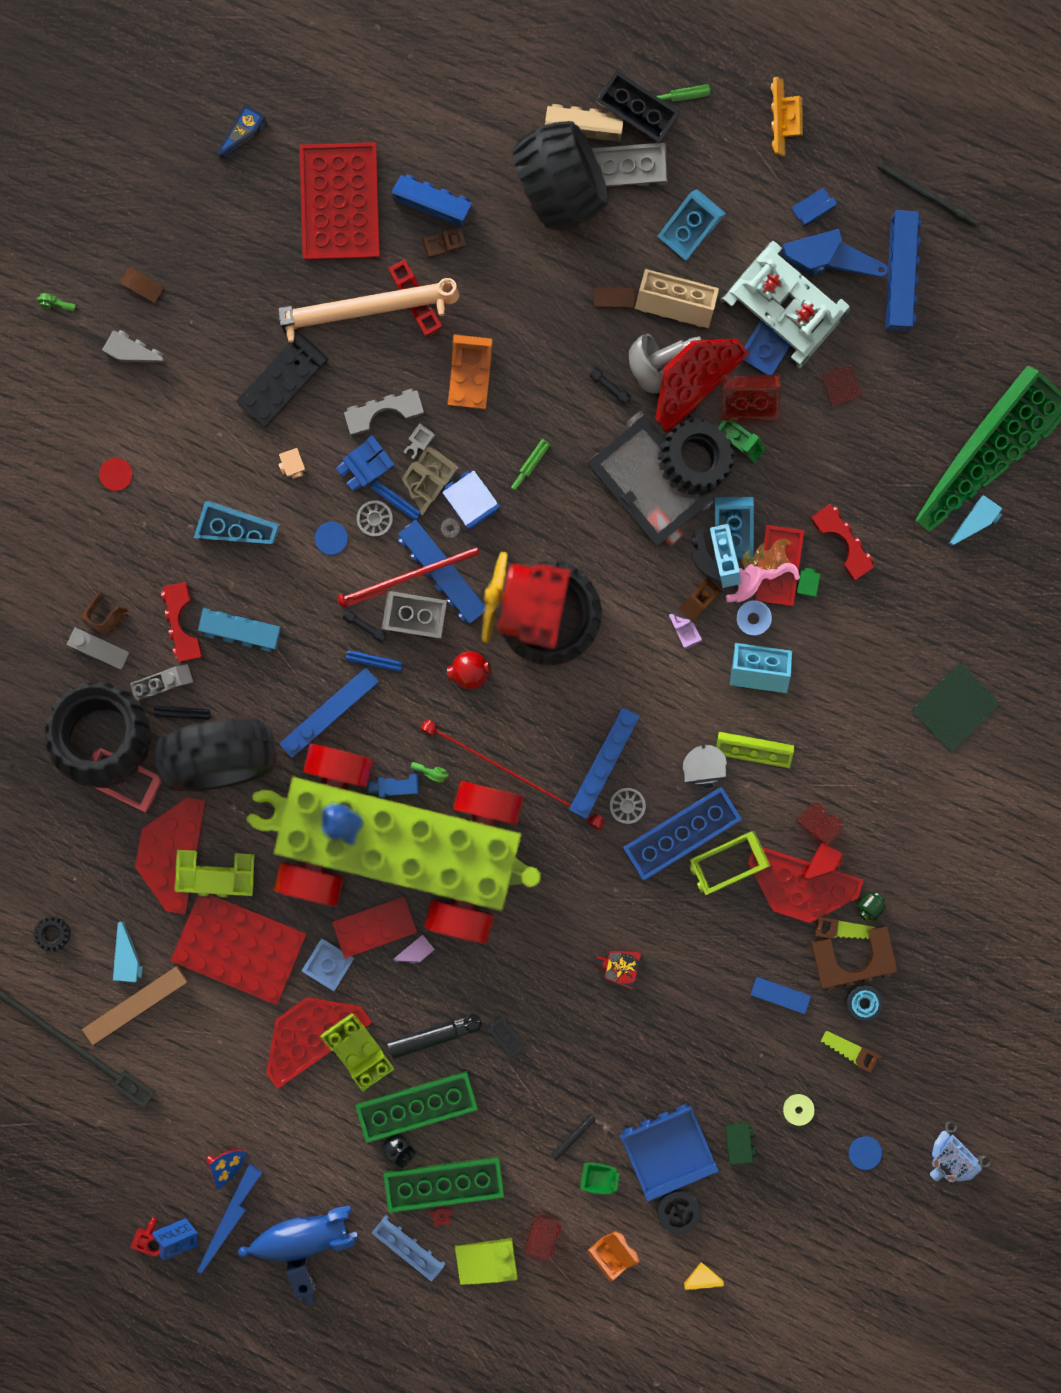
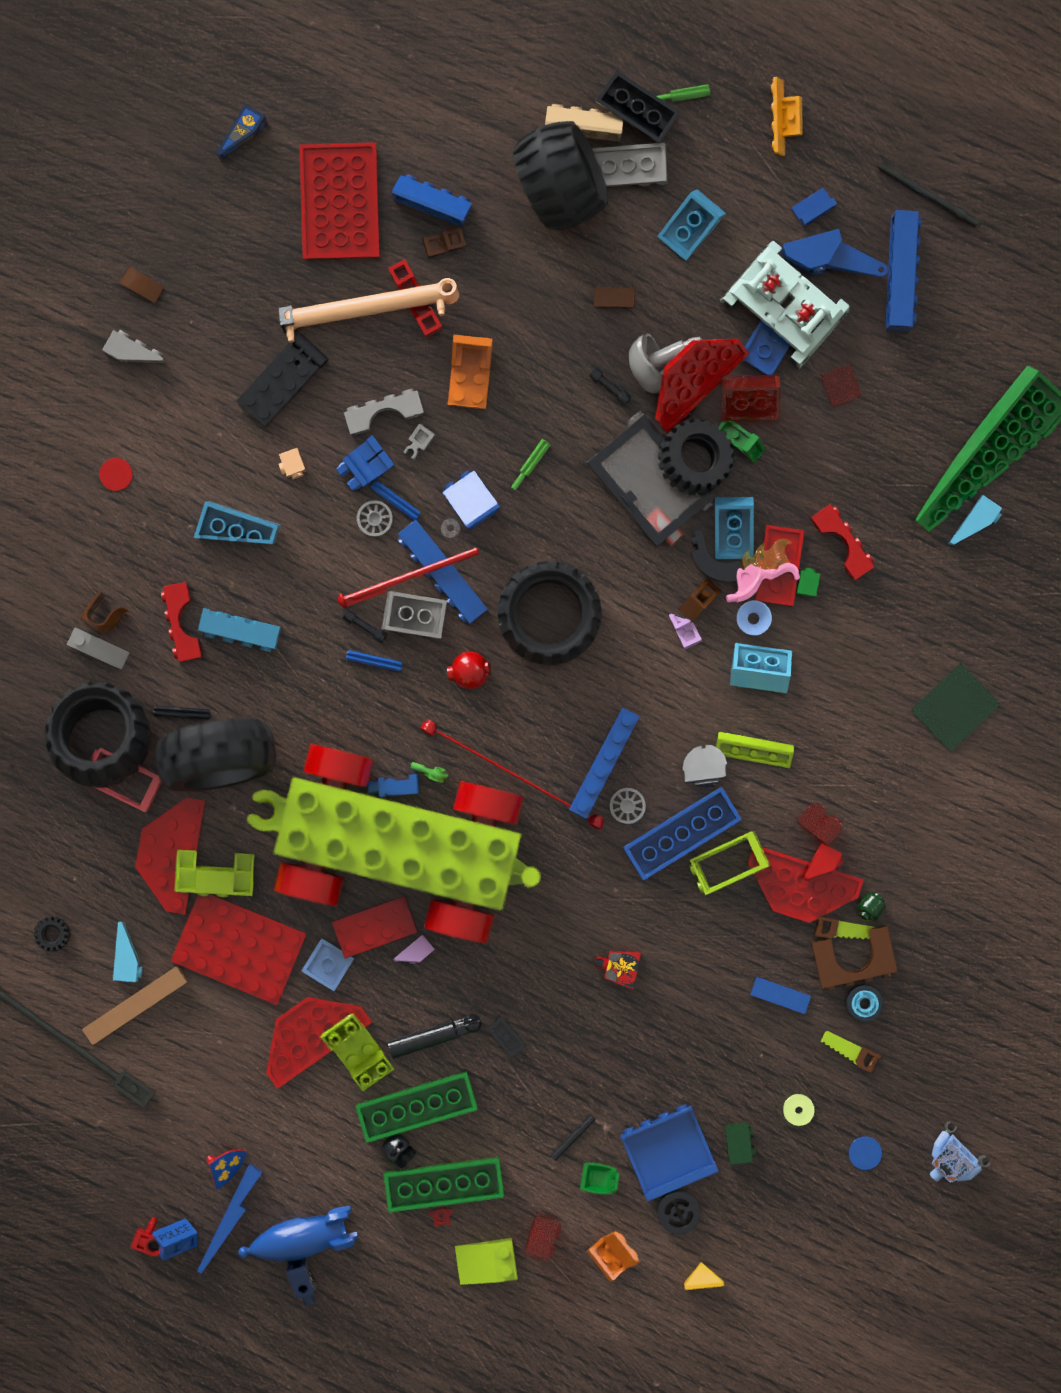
(47, 301): bright green plate -> none
(162, 682): light grey slope -> none
(328, 713): blue slope -> none
(331, 538): blue piece -> none
(341, 823): blue piece -> none
(408, 1249): medium blue hinge -> none
(428, 477): dark tan slope -> none
(529, 603): red brick -> none
(676, 298): tan slope -> none
(725, 555): medium azure slope -> none

